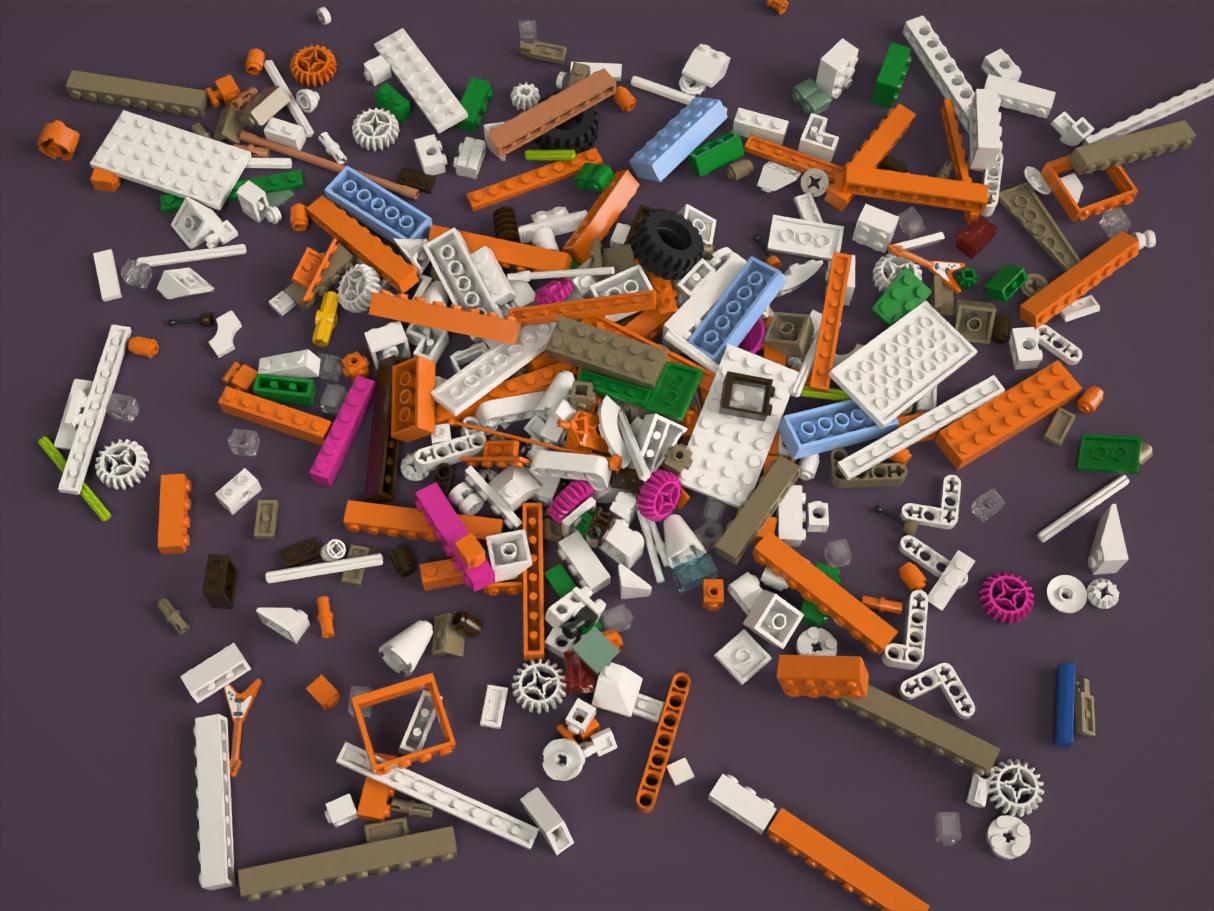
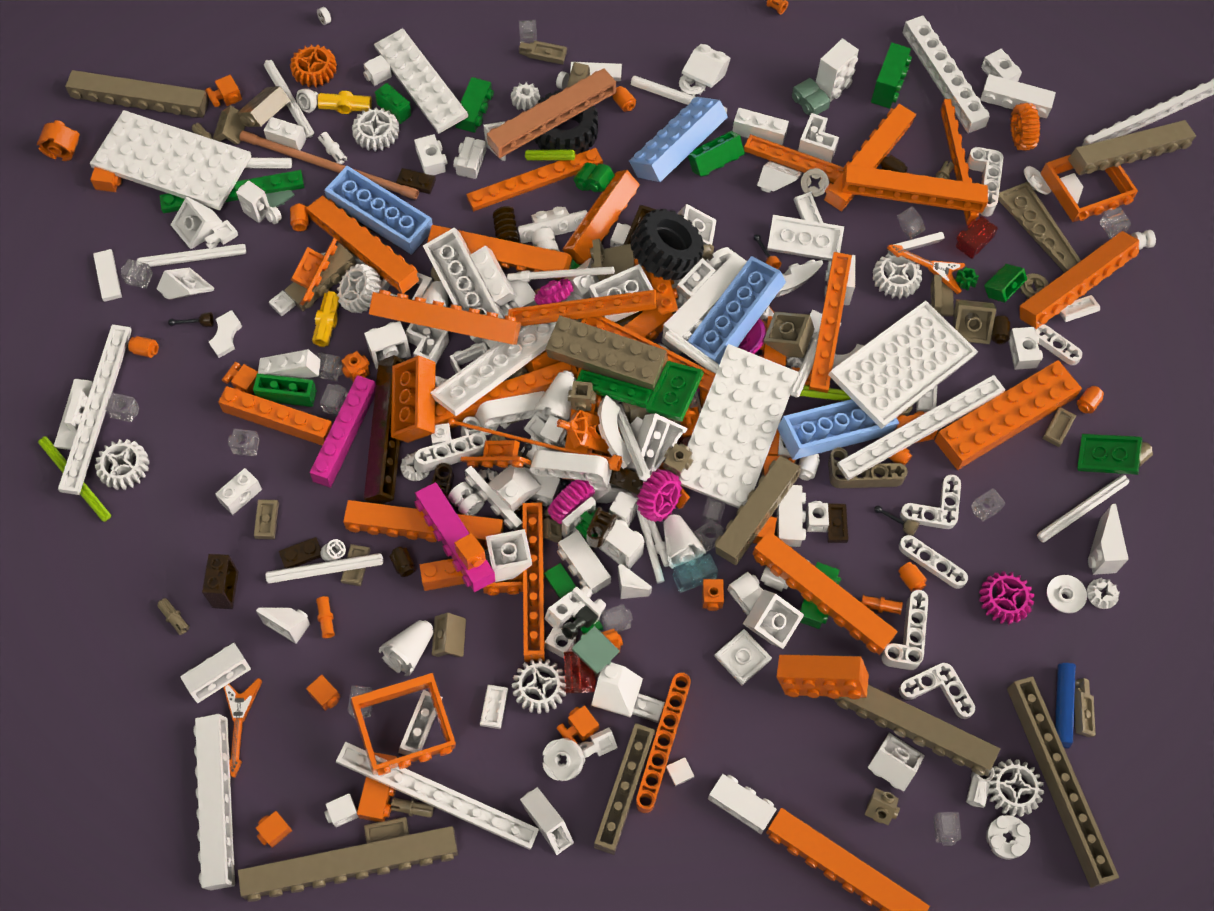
(174, 514): orange brick -> none
(244, 98): nougat pin -> none
(255, 61): orange brick -> none
(257, 152): nougat pin -> none
(272, 829): none -> orange brick
(344, 102): none -> yellow piece
(414, 252): white slope -> none
(467, 624): dark brown brick -> none
(564, 410): white tile -> none
(583, 710): white brick -> none
(624, 789): none -> dark tan brick
(739, 169): dark tan brick -> none
(747, 380): dark brown window -> none
(816, 636): white plate -> none
(838, 528): none -> dark brown plate
(838, 553): clear brick -> none
(875, 228): white brick -> none
(882, 806): none -> dark tan brick
(896, 762): none -> white slope
(900, 297): green plate -> none
(950, 580): white plate -> none
(984, 129): white brick -> none
(1025, 126): none -> orange gear
(1062, 783): none -> dark tan brick
(1072, 131): white brick -> none

